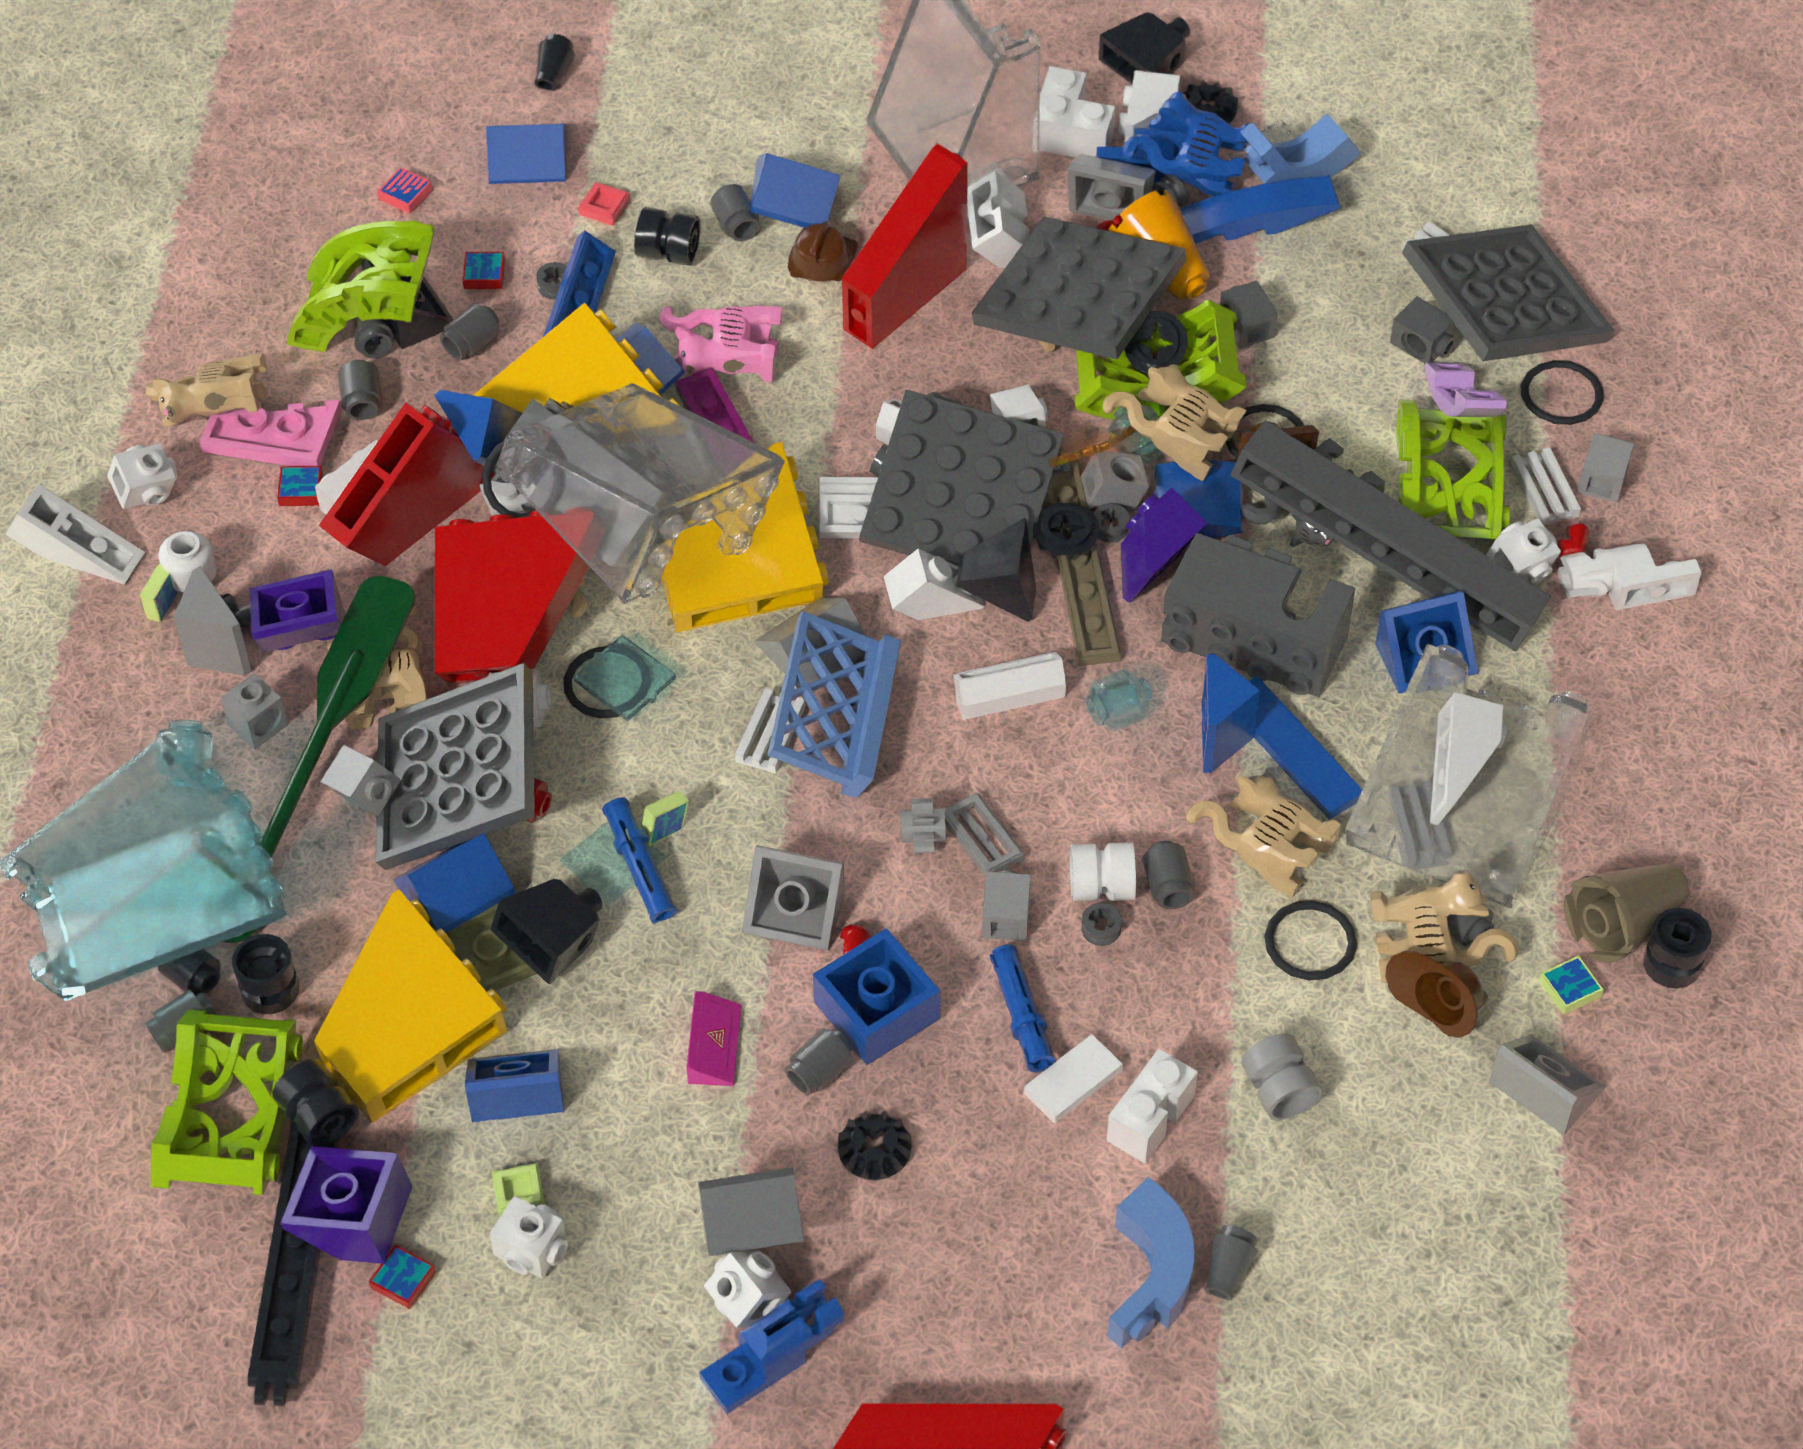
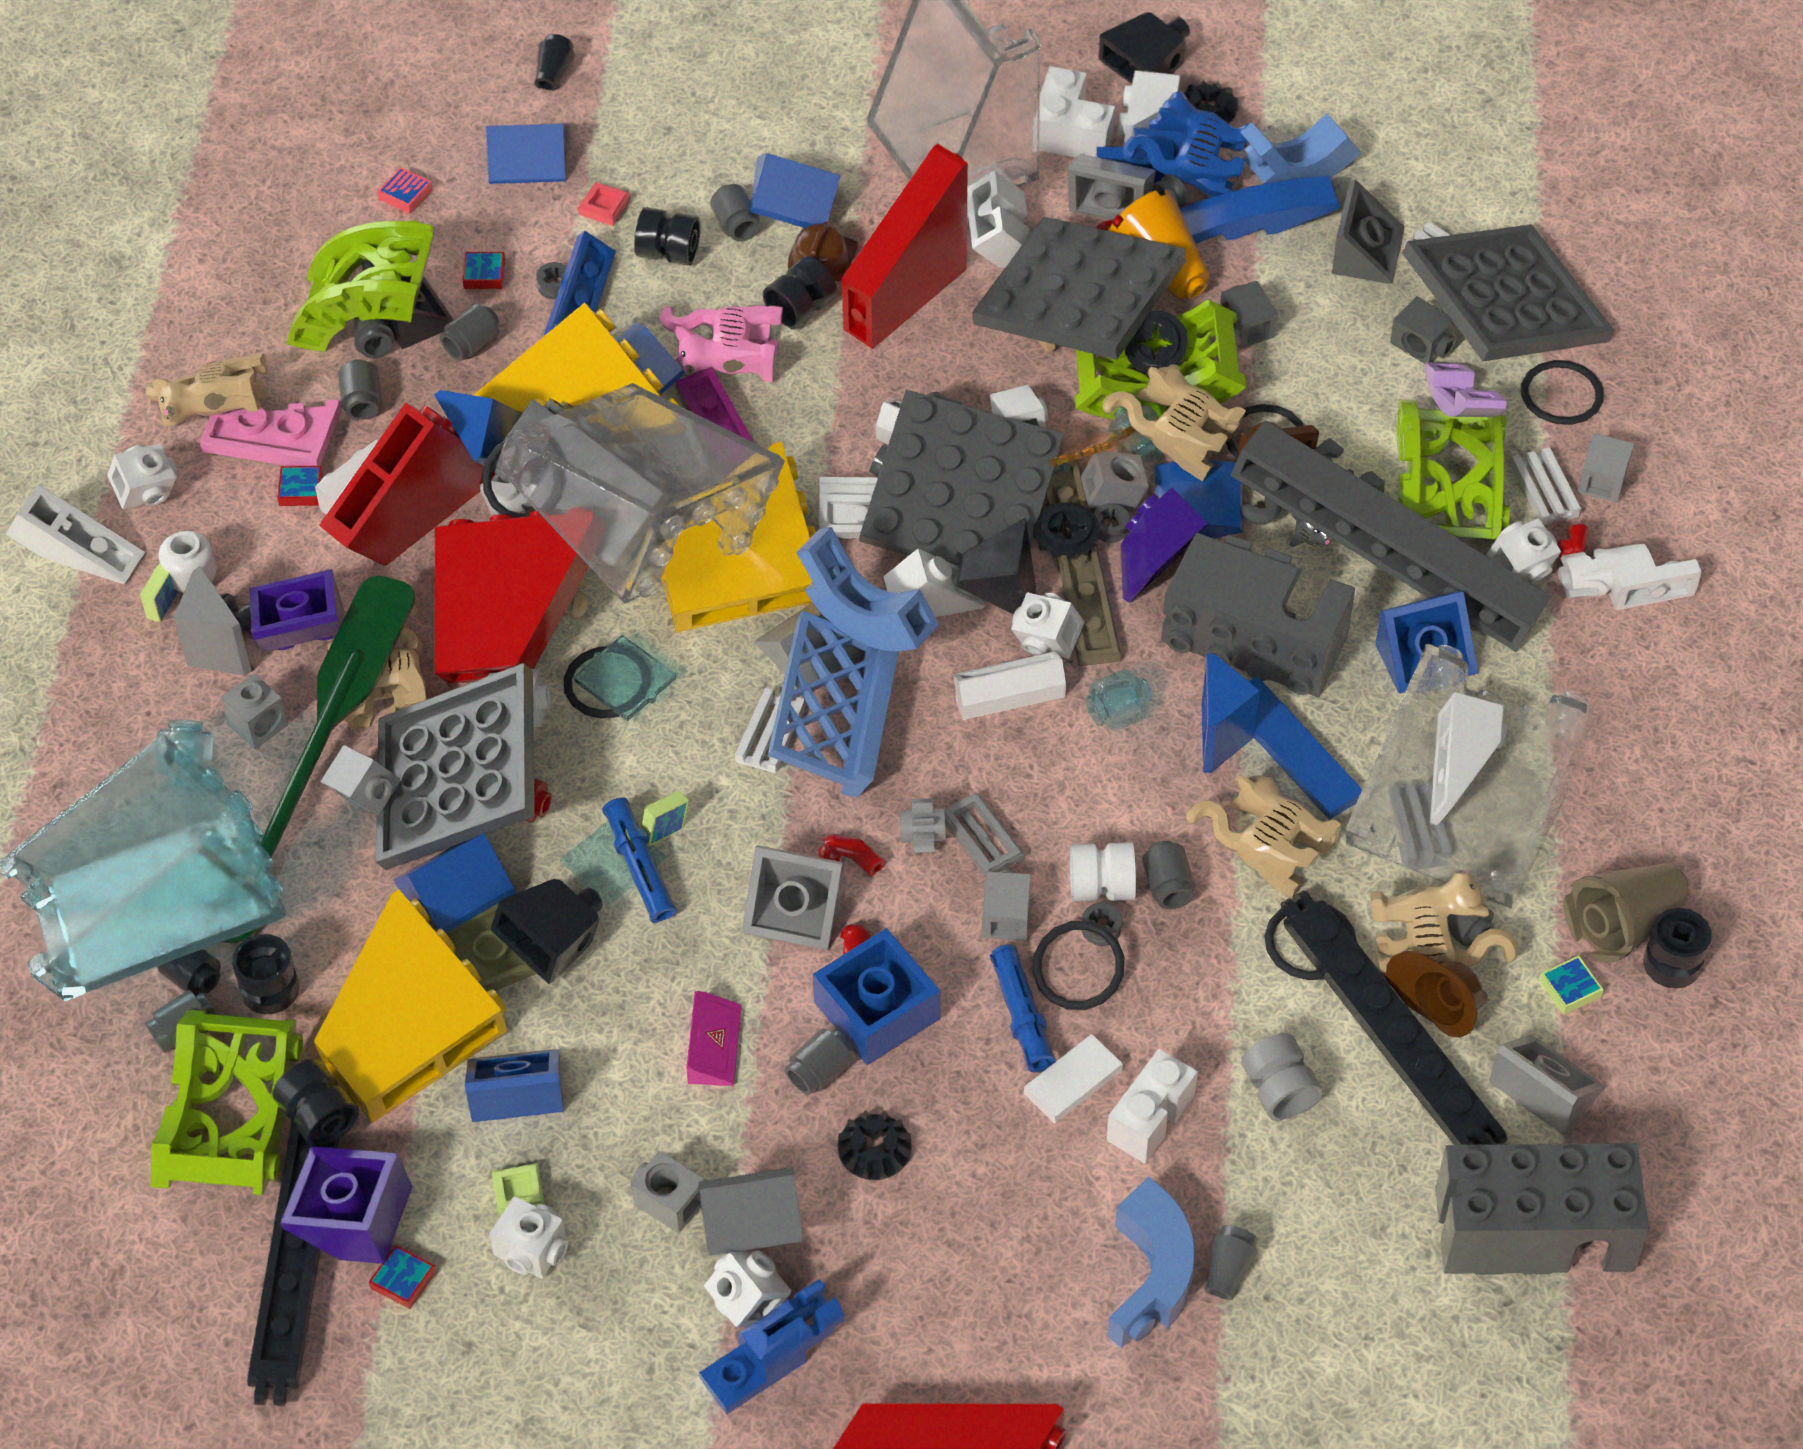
(672, 1208): none -> light grey brick
(801, 291): none -> black wheel
(853, 848): none -> red arm
(858, 607): none -> medium blue arch
(1047, 625): none -> white brick
(1092, 1002): none -> black piece
(1366, 238): none -> dark grey slope
(1389, 1023): none -> black hinge
(1536, 1204): none -> dark grey piece

